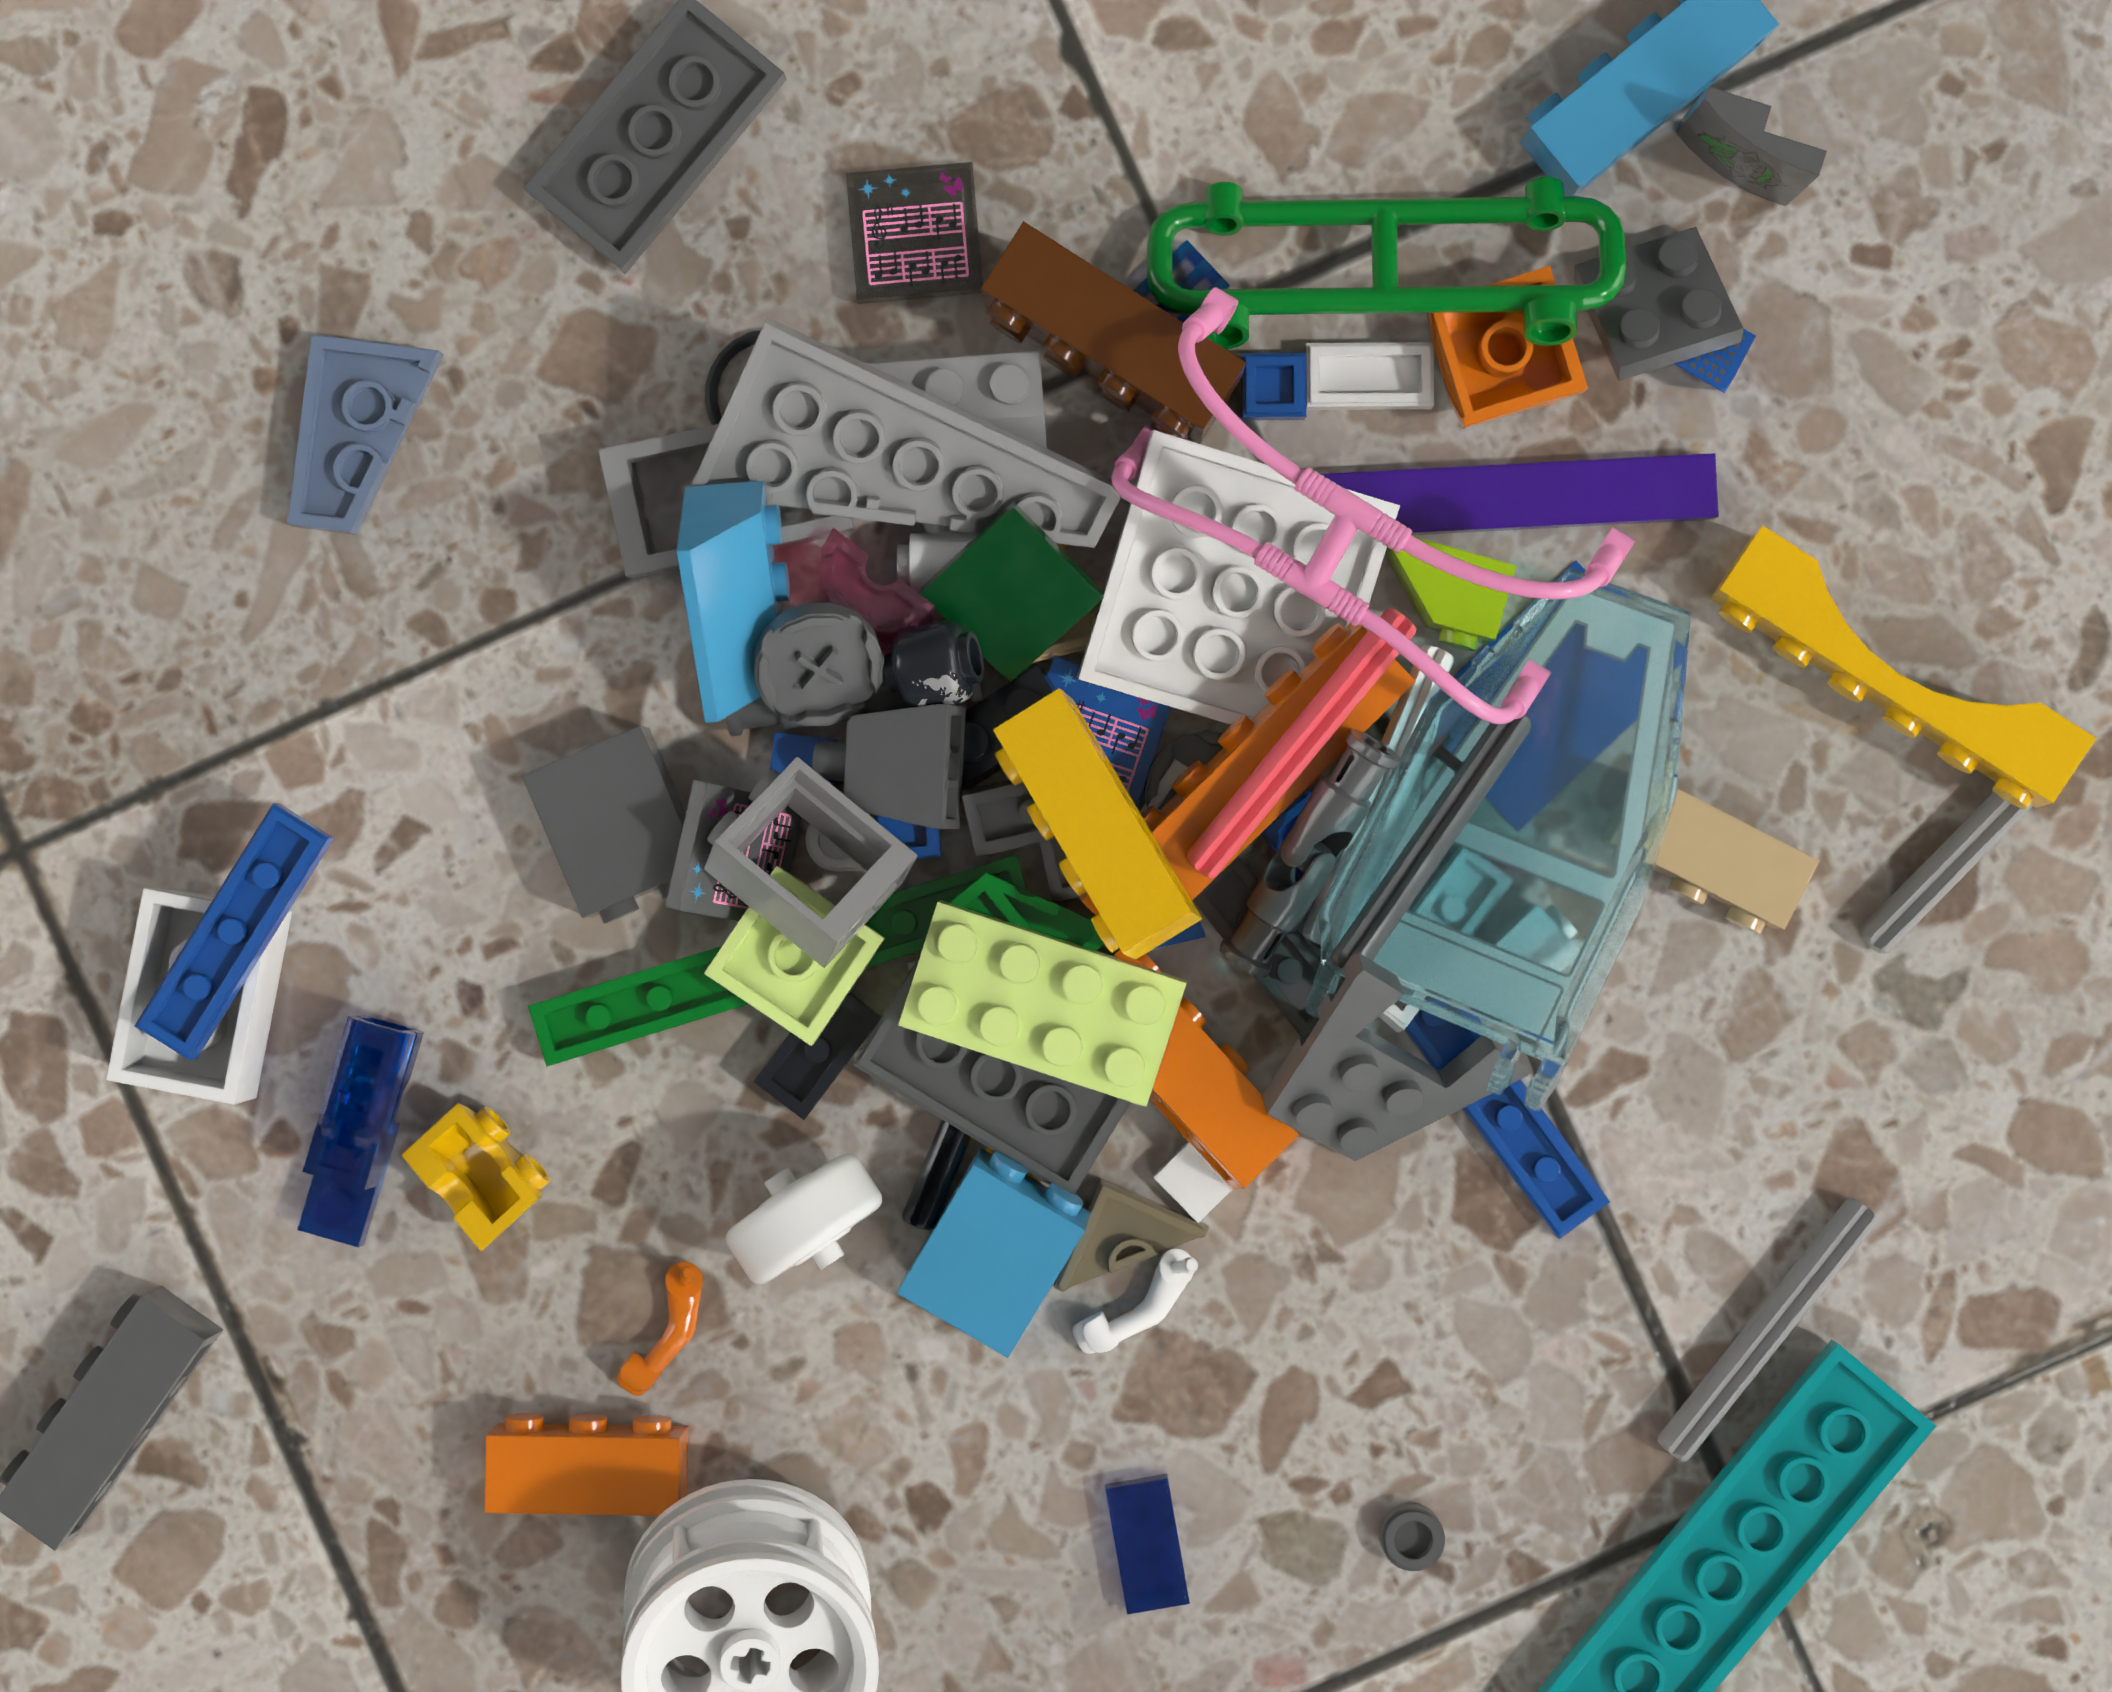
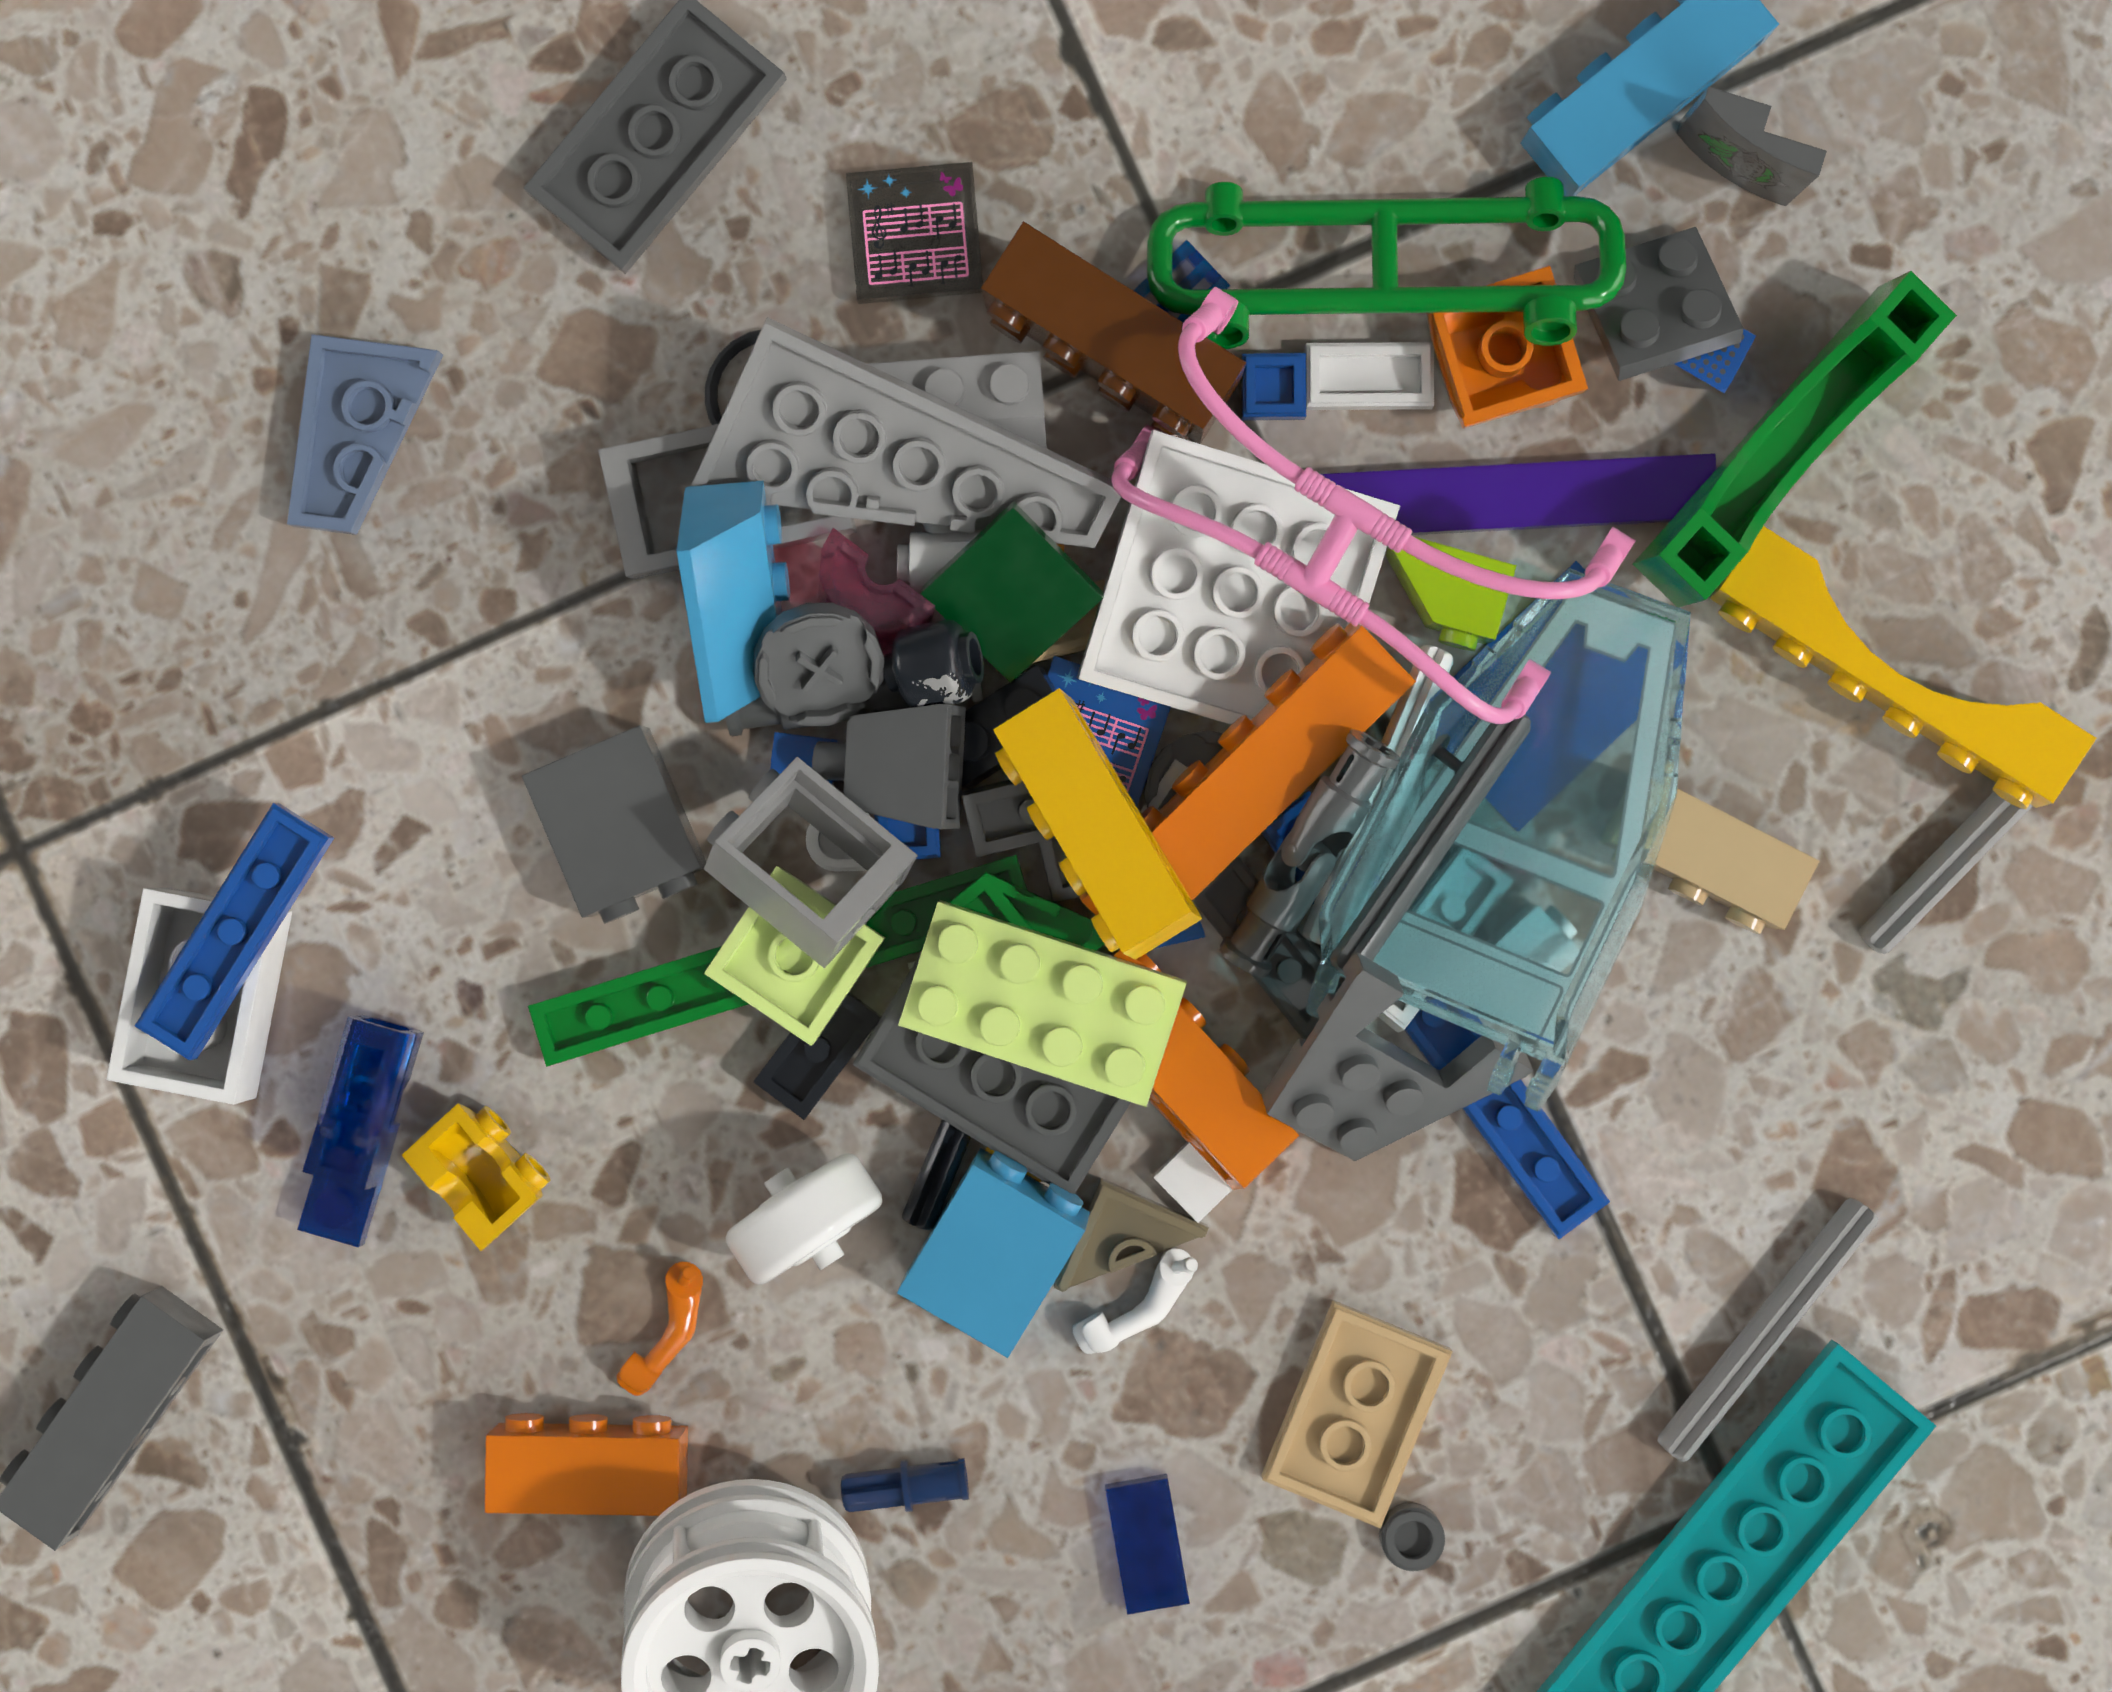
(693, 887): dark grey tile -> none
(905, 1486): none -> dark blue axle
(1296, 749): coral axle -> none
(1356, 1414): none -> tan tile
(1746, 488): none -> green arch

